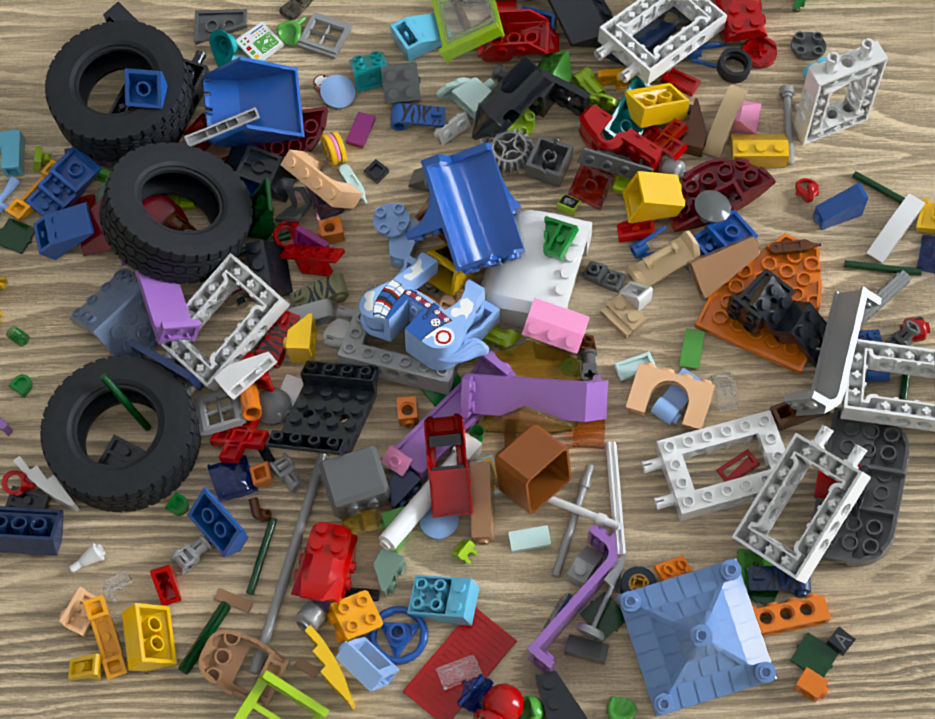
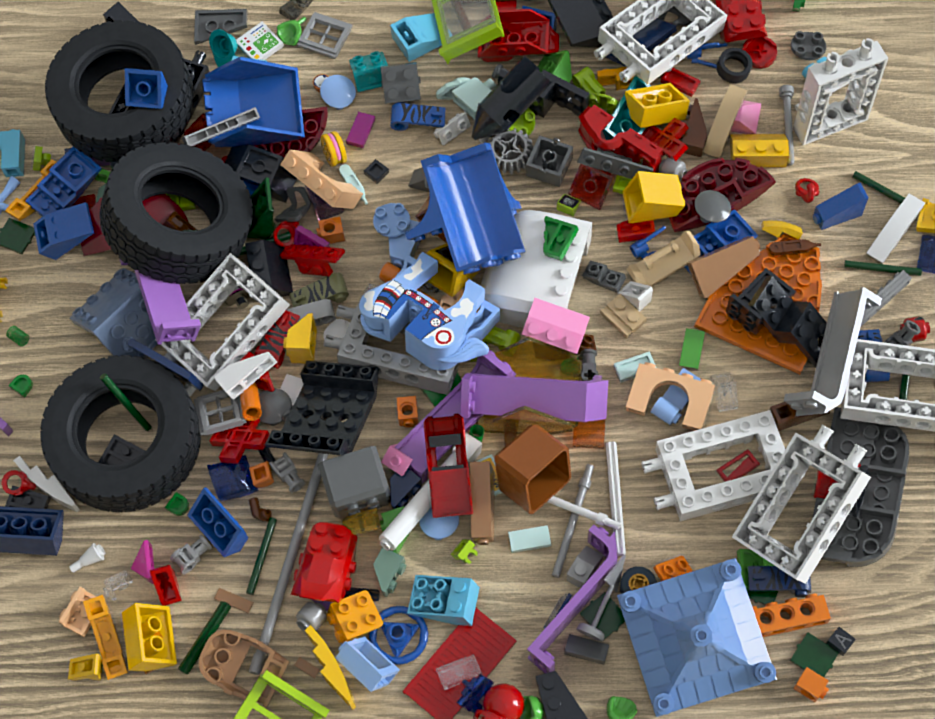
(144, 561): none -> dark pink slope
(389, 272): none -> orange brick
(777, 227): none -> yellow slope

